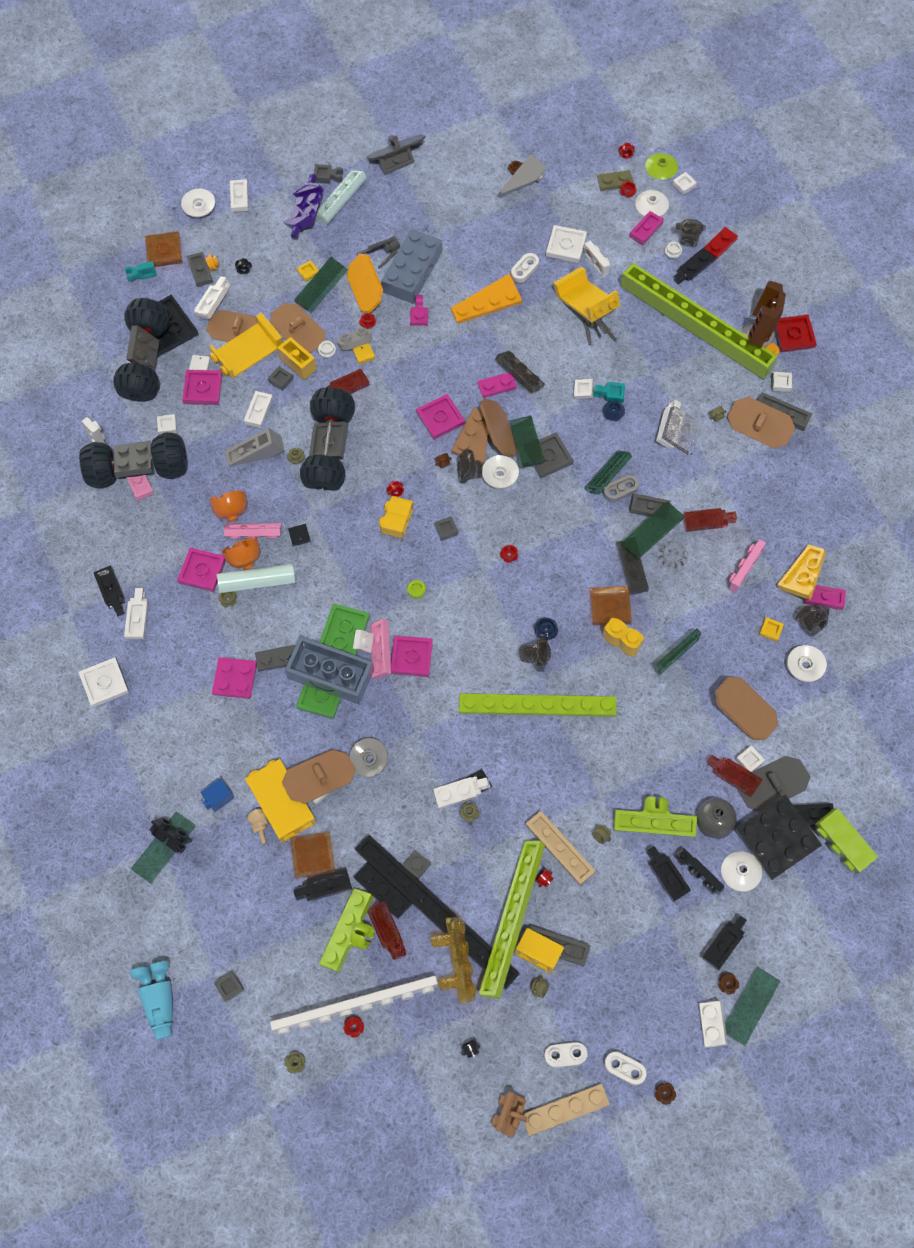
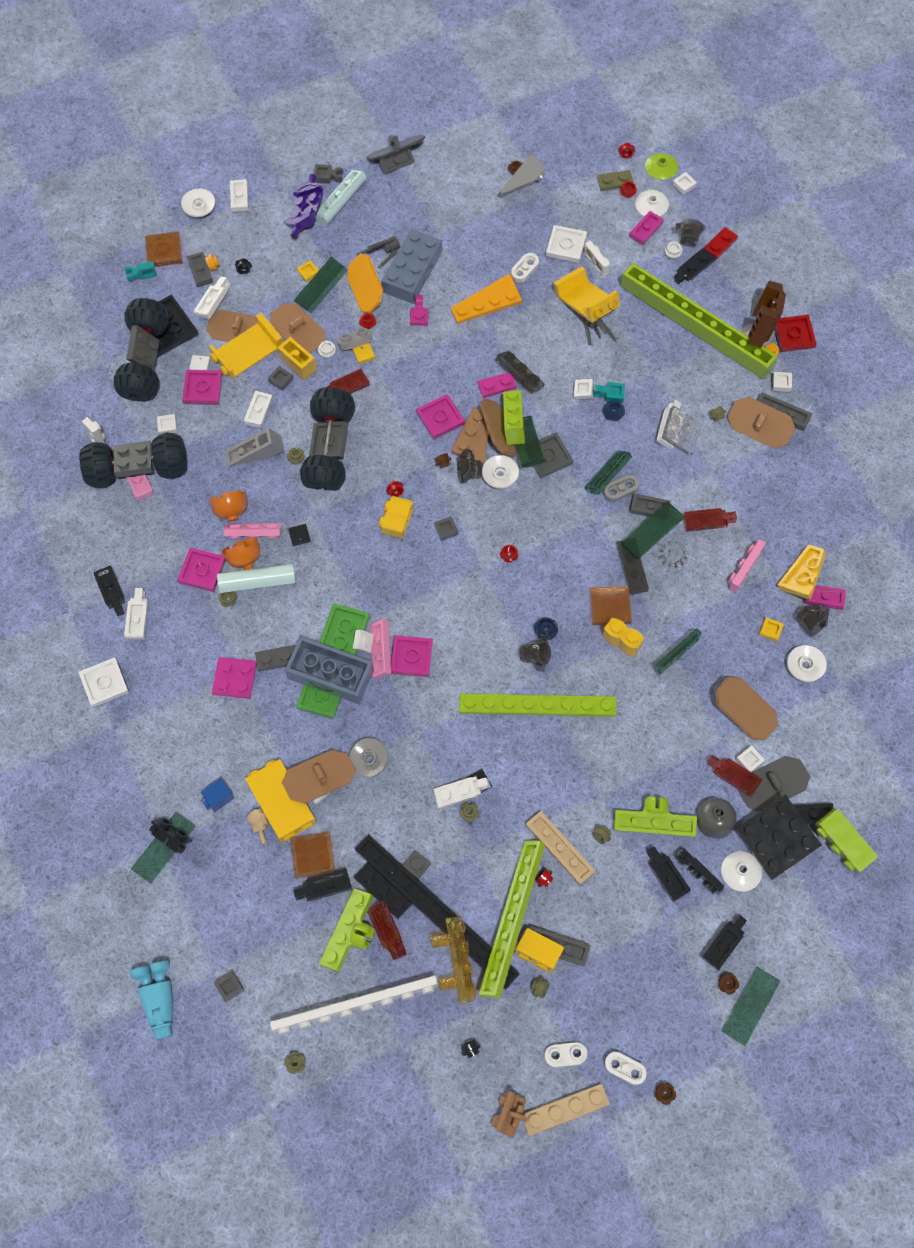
(349, 1022): red plate -> none
(416, 589): lime tile -> none
(514, 417): none -> lime brick
(713, 1024): white plate -> none

